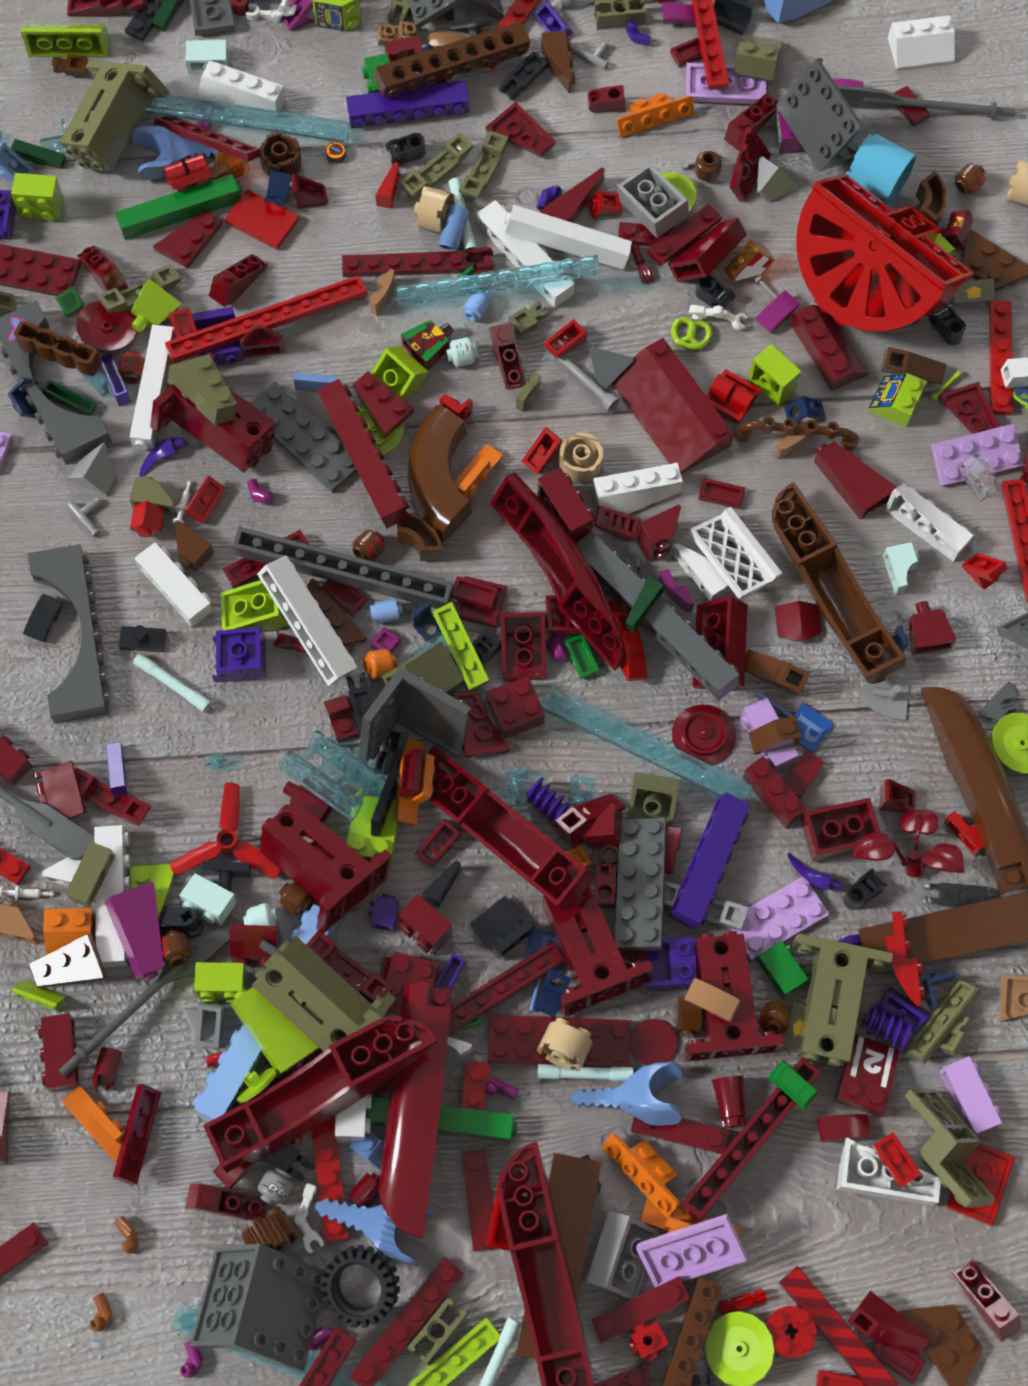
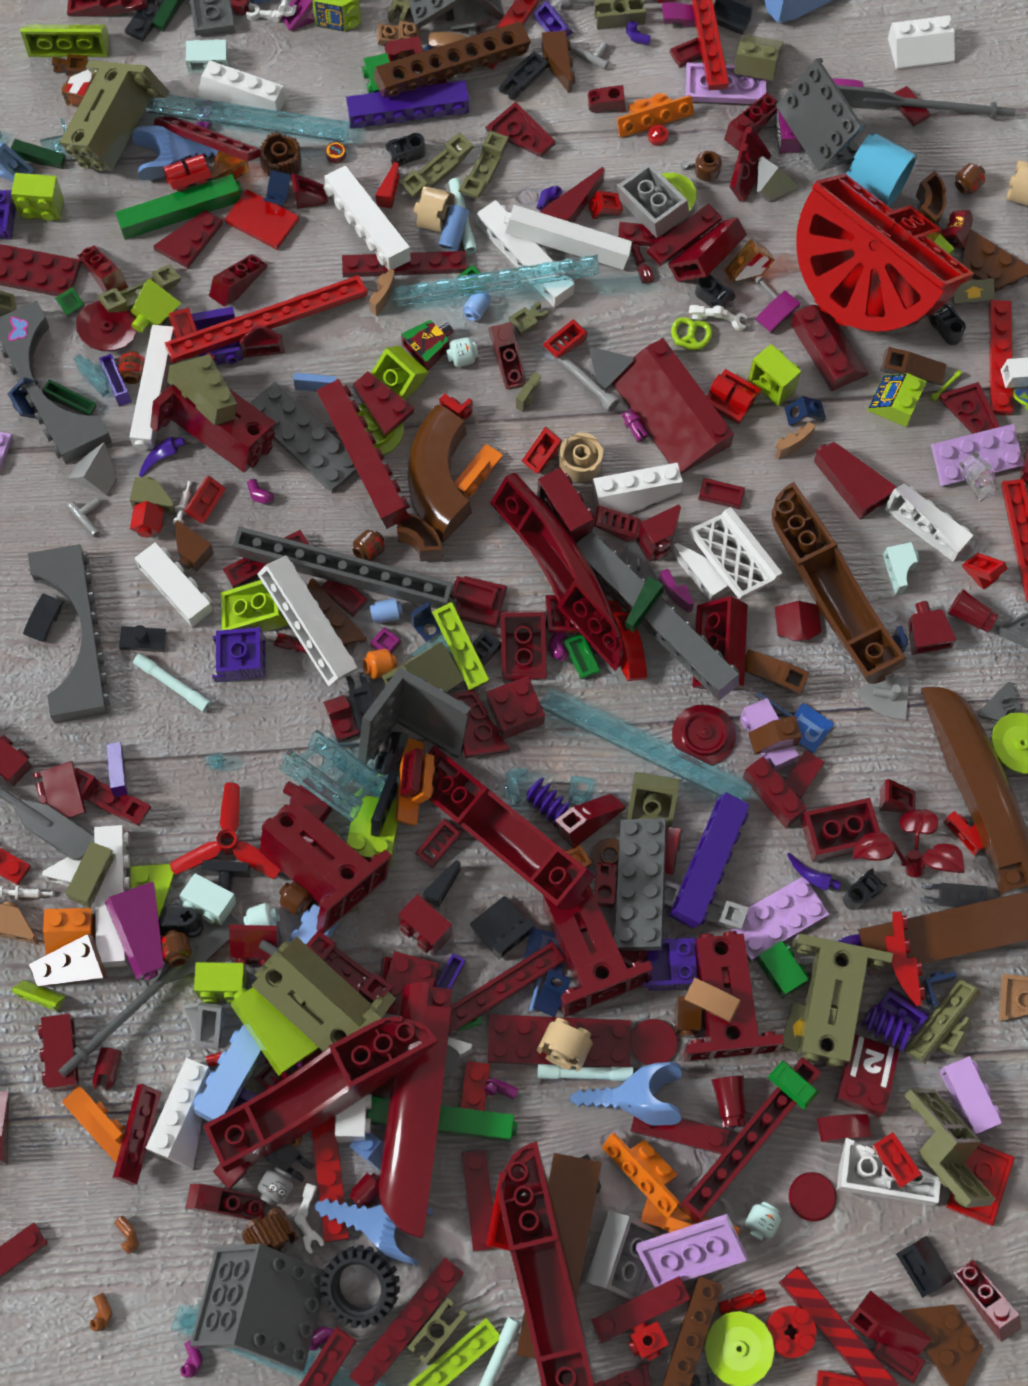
(57, 348): reddish brown brick -> none
(76, 87): none -> slope
(178, 1125): none -> white wedge
(255, 1084): lime piece -> none
(367, 218): none -> white brick
(384, 912): dark purple brick -> none
(481, 254): dark red piece -> none
(604, 829): dark red slope -> none
(634, 424): none -> magenta pin
(658, 135): none -> red tile
(763, 1221): none -> light aqua head
(774, 1017): reddish brown head -> none
(812, 1196): none -> dark red piece
(848, 442): reddish brown bar -> none
(924, 1266): none -> black panel
(972, 611): none -> dark red plant

